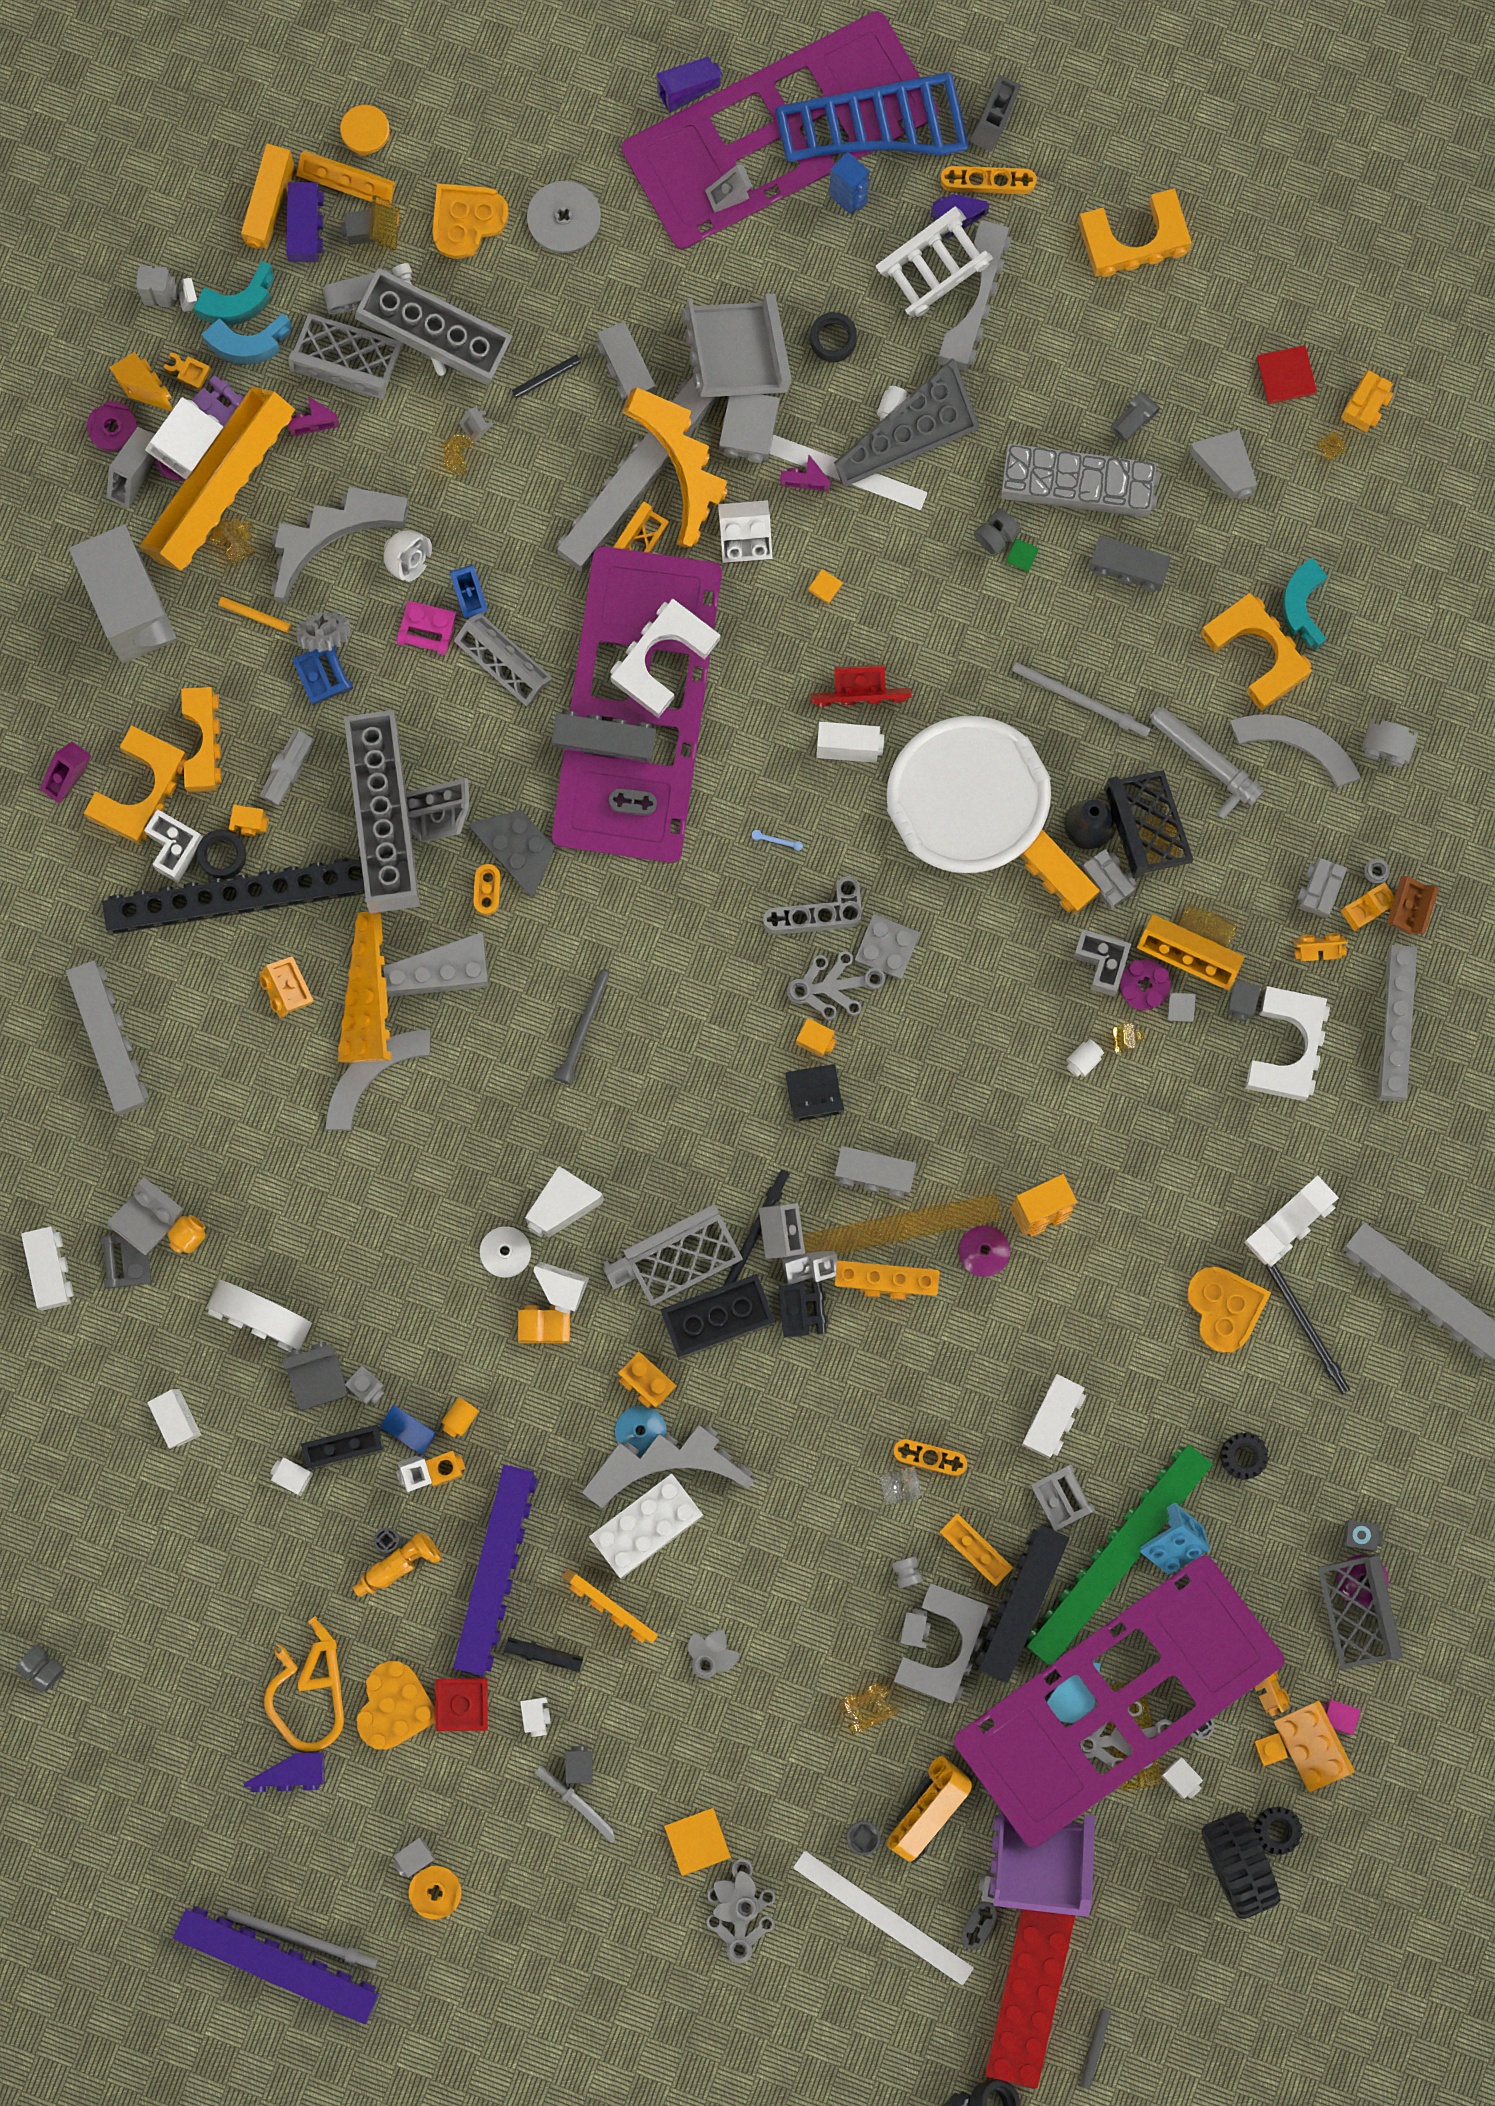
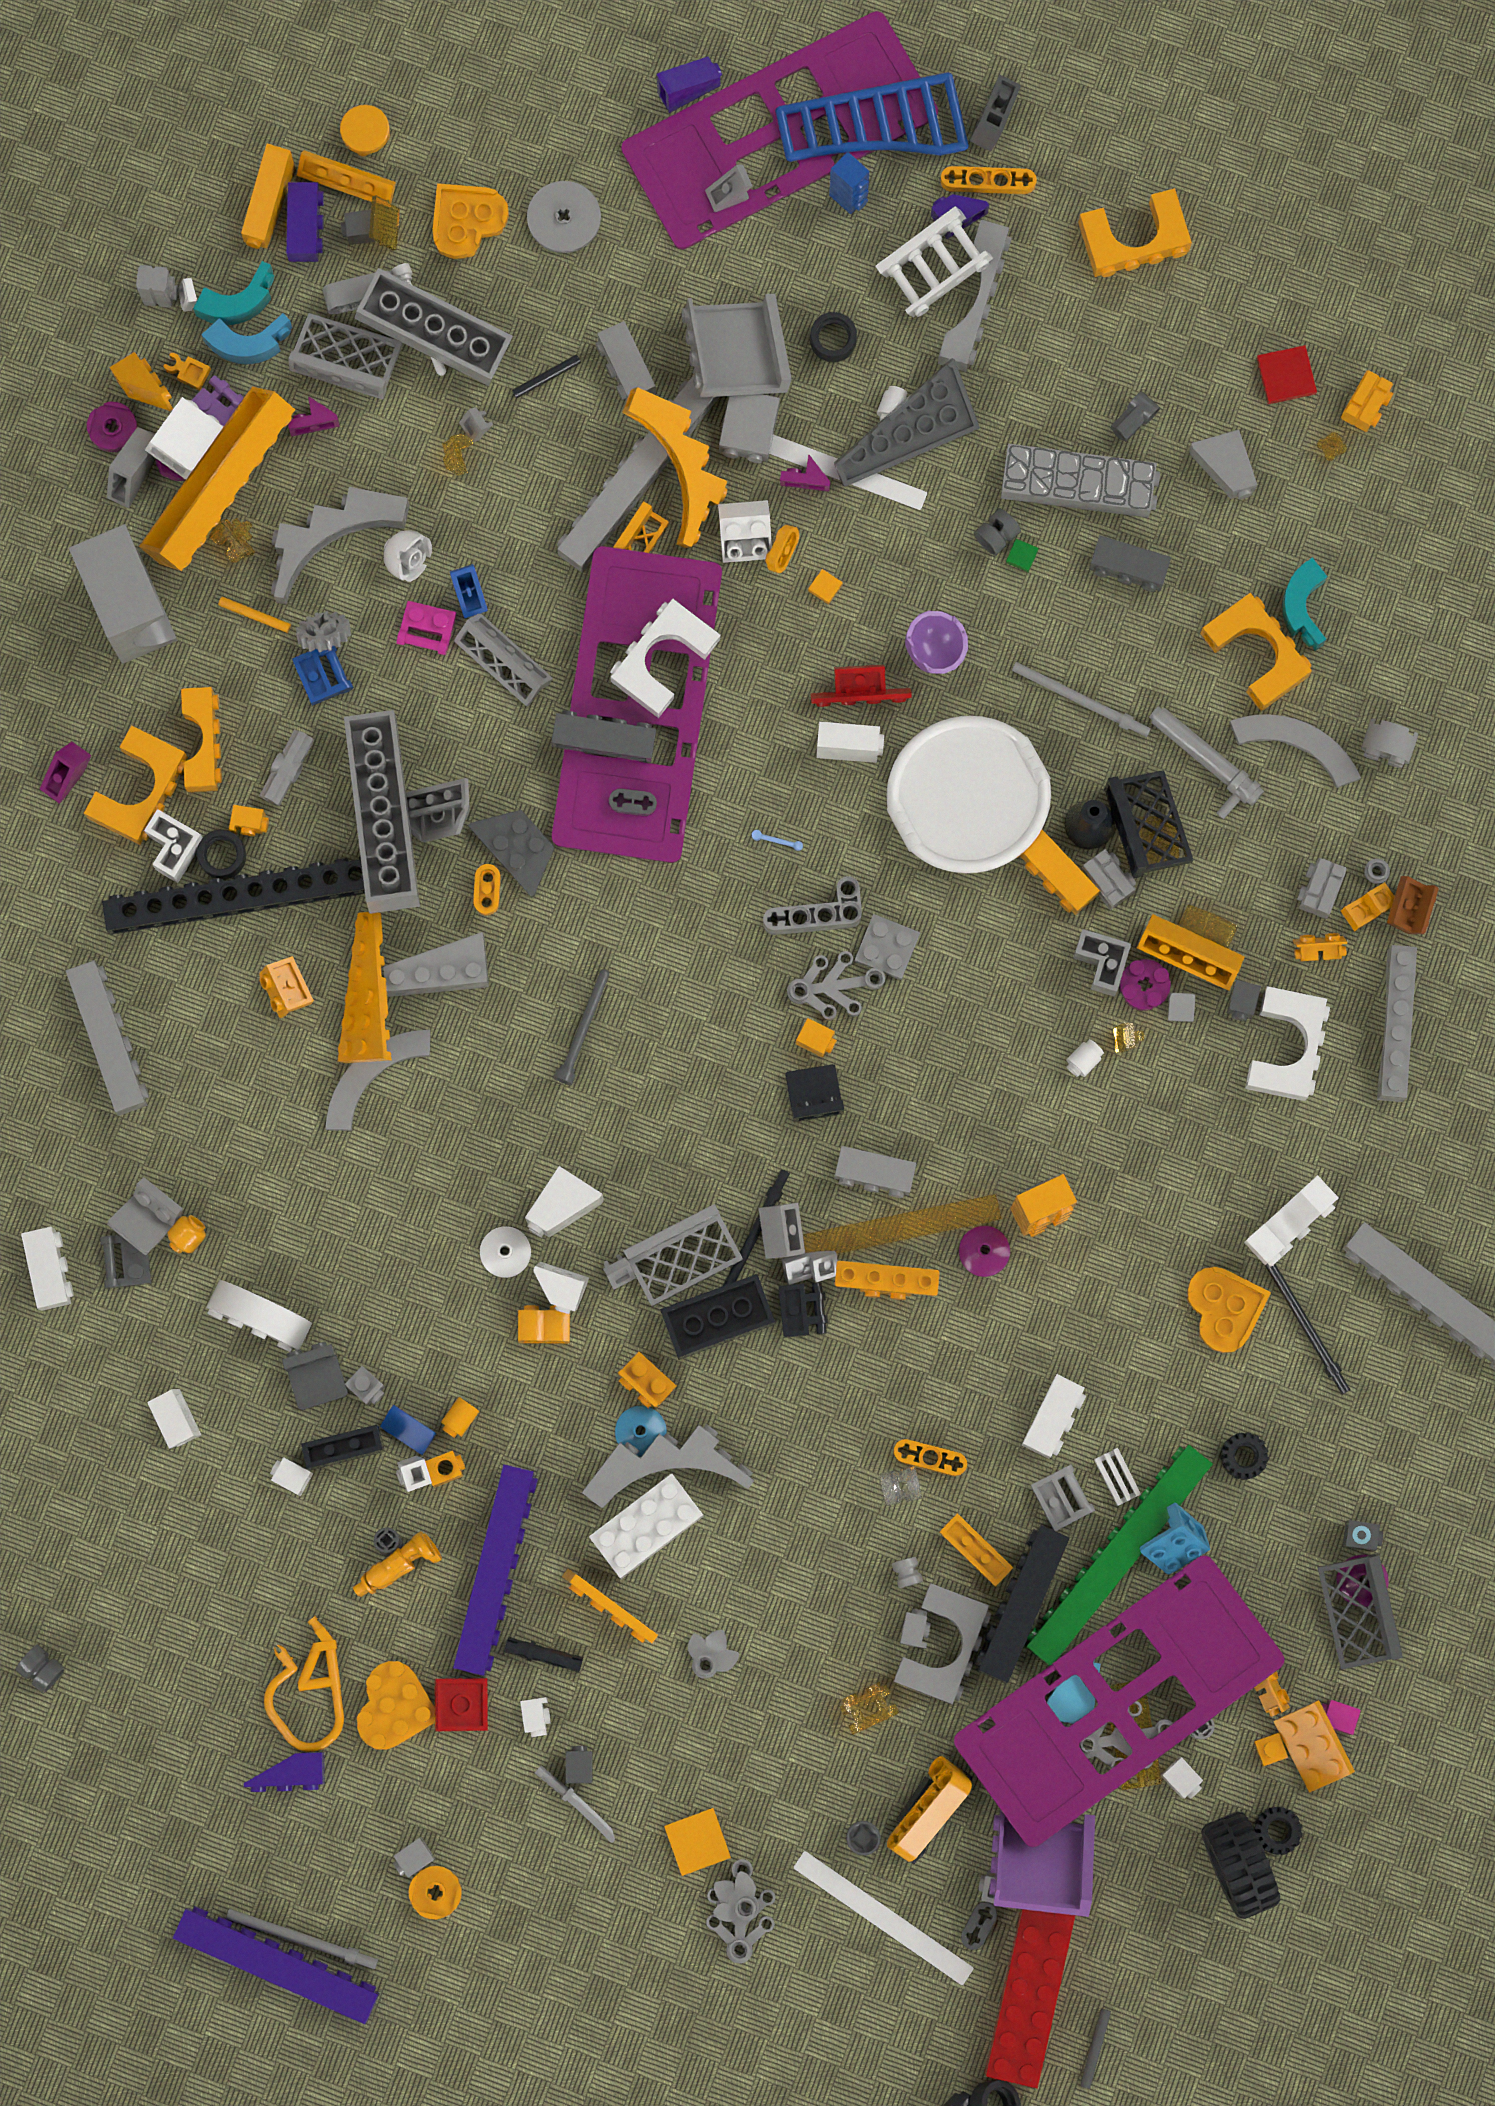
(782, 549): none -> light orange plate
(936, 642): none -> medium lavender cylinder
(1107, 1457): none -> white tile

